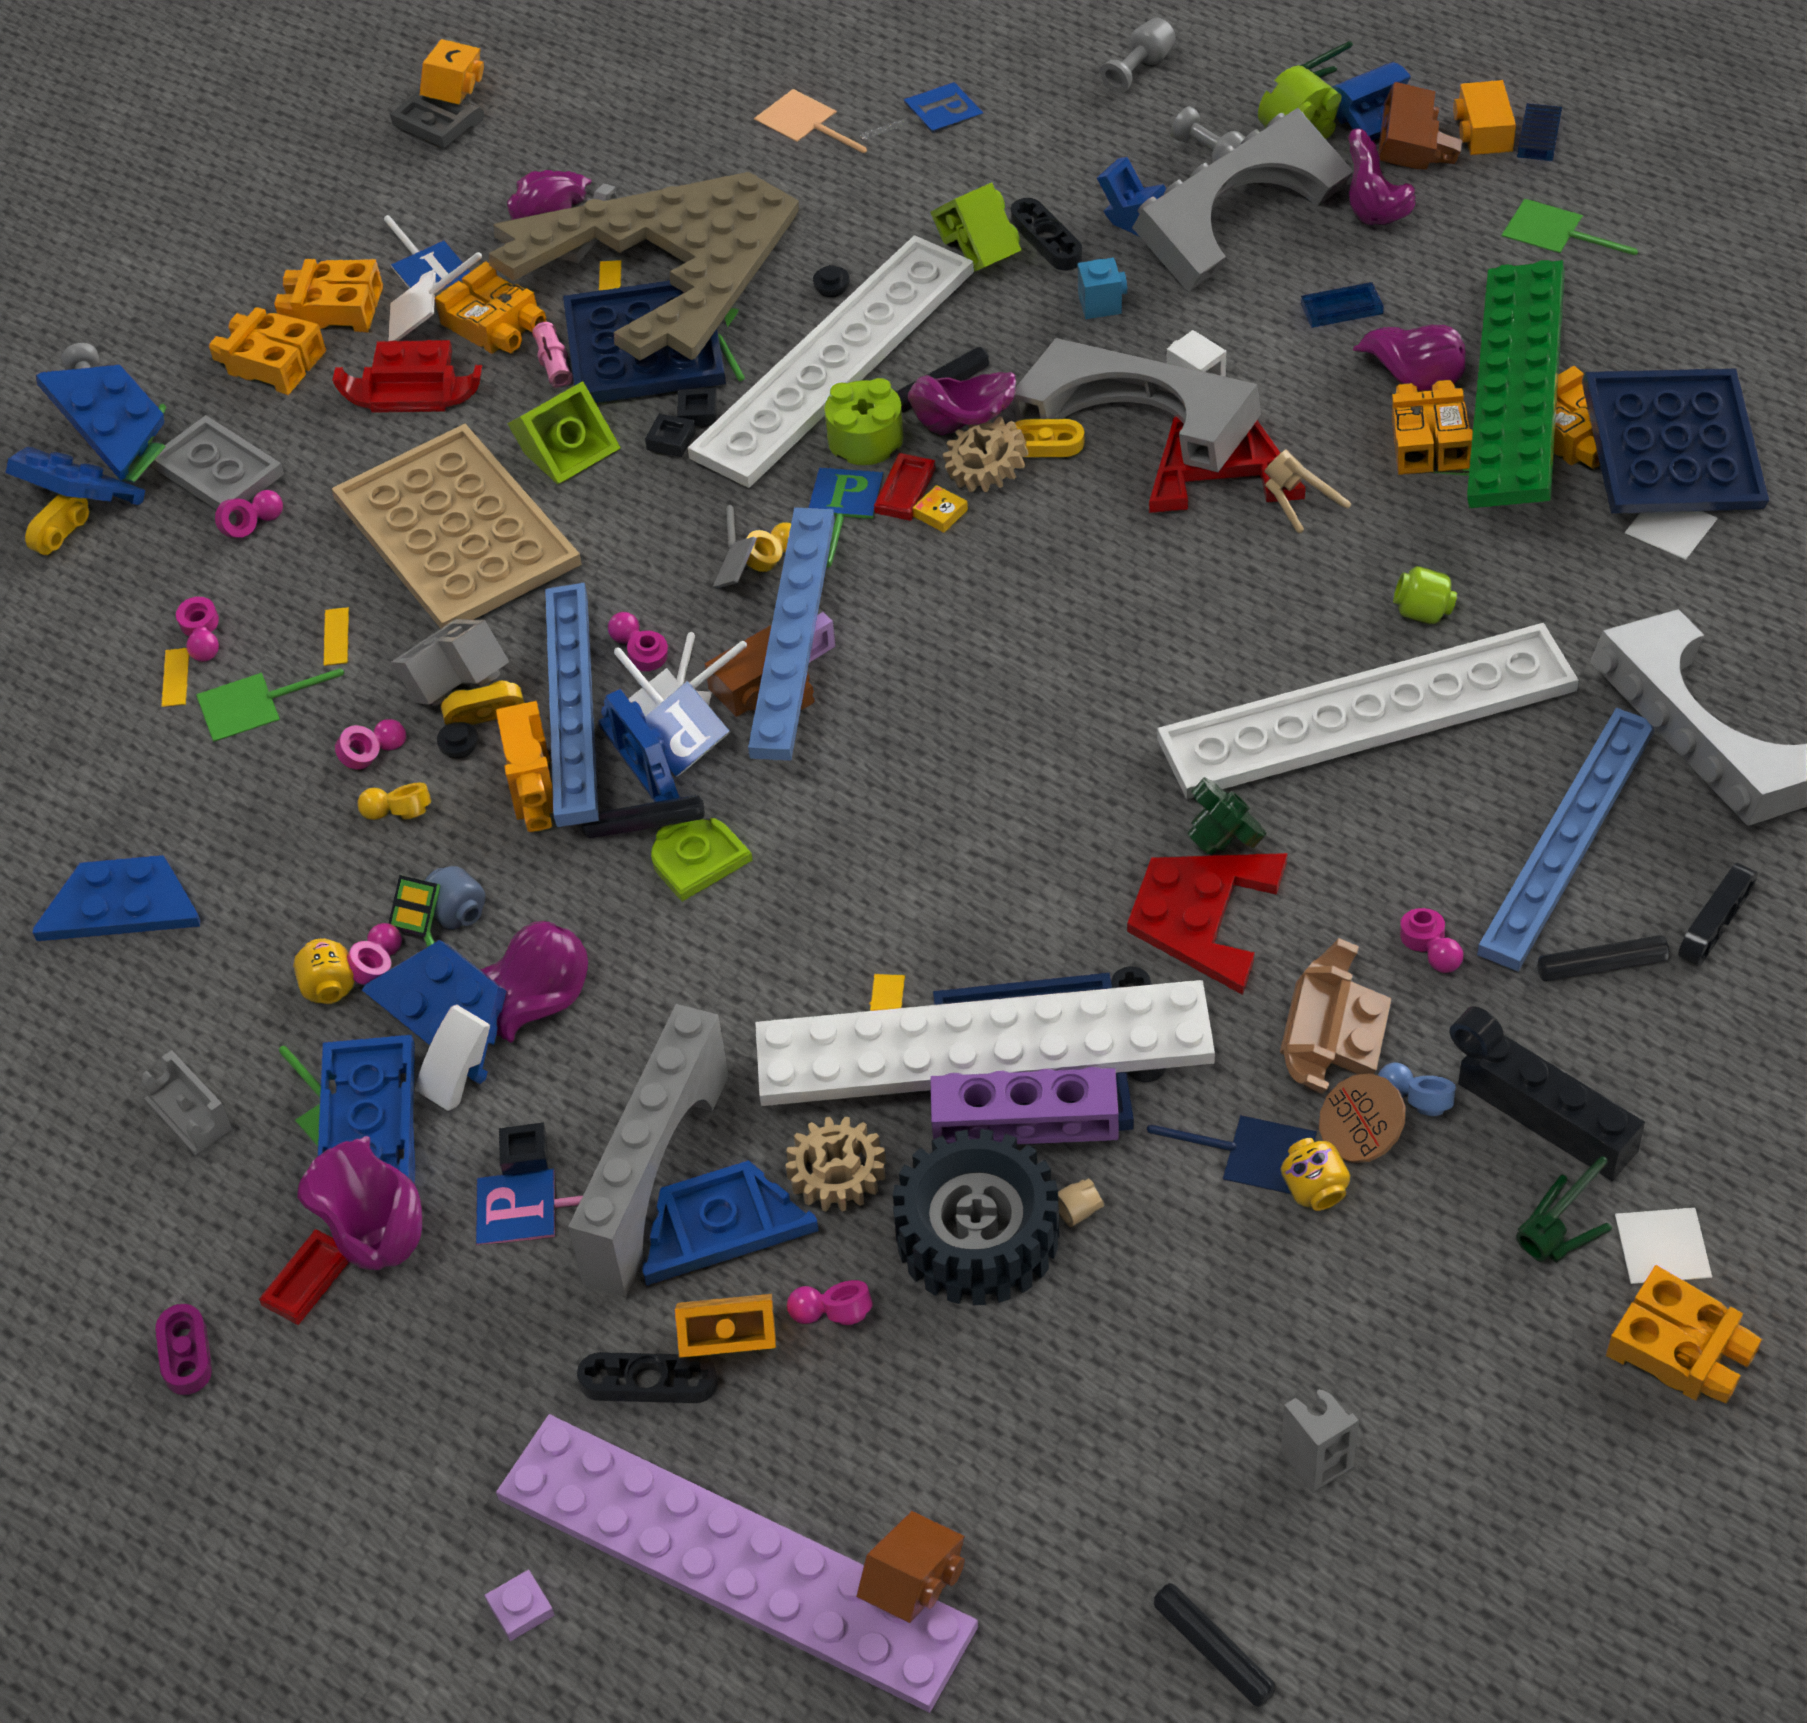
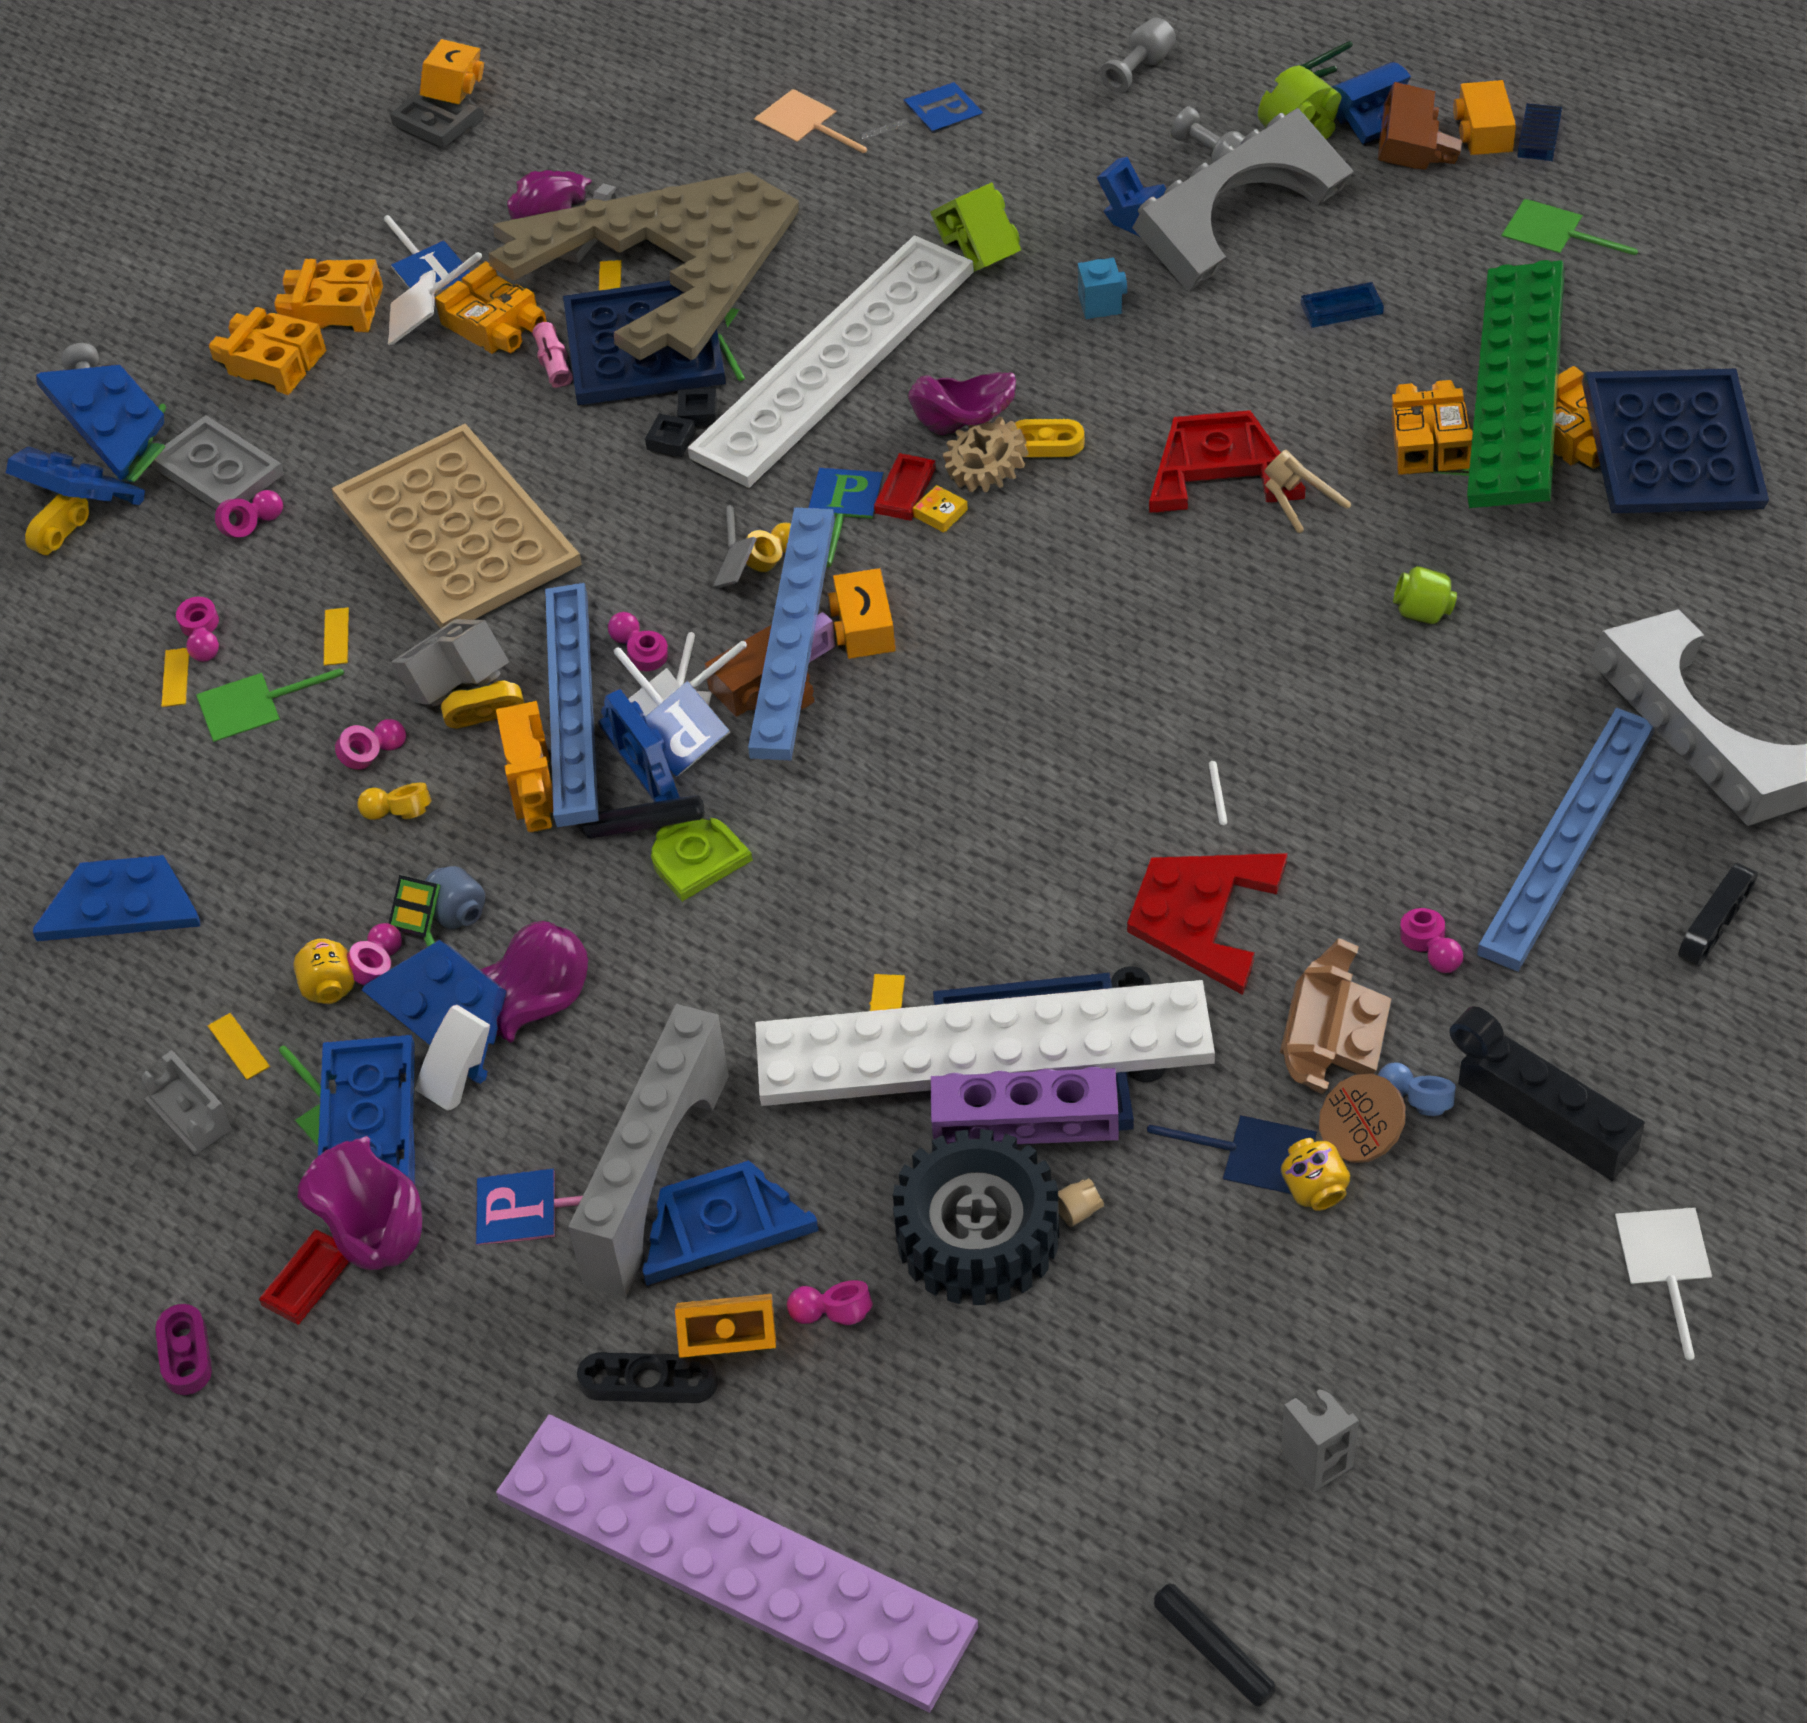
(238, 1046): none -> yellow window
(408, 379): red plate -> none
(457, 739): black plate -> none
(519, 1605): lavender plate -> none
(523, 1148): black plate -> none
(565, 434): lime slope -> none
(831, 281): black plate -> none
(835, 1163): tan gear -> none
(863, 613): none -> light orange brick
(864, 421): lime brick -> none
(911, 1567): dark orange brick -> none
(958, 369): black axle -> none
(1046, 222): black beam -> none
(1076, 376): light grey arch -> none
(1197, 353): white brick -> none
(1222, 819): dark green plant -> none
(1367, 709): white plate -> none
(1370, 194): magenta piece -> none
(1418, 354): magenta piece -> none
(1544, 1232): dark green plant -> none
(1603, 958): black axle -> none
(1672, 531): white piece -> none
(1682, 1337): light orange hips -> none

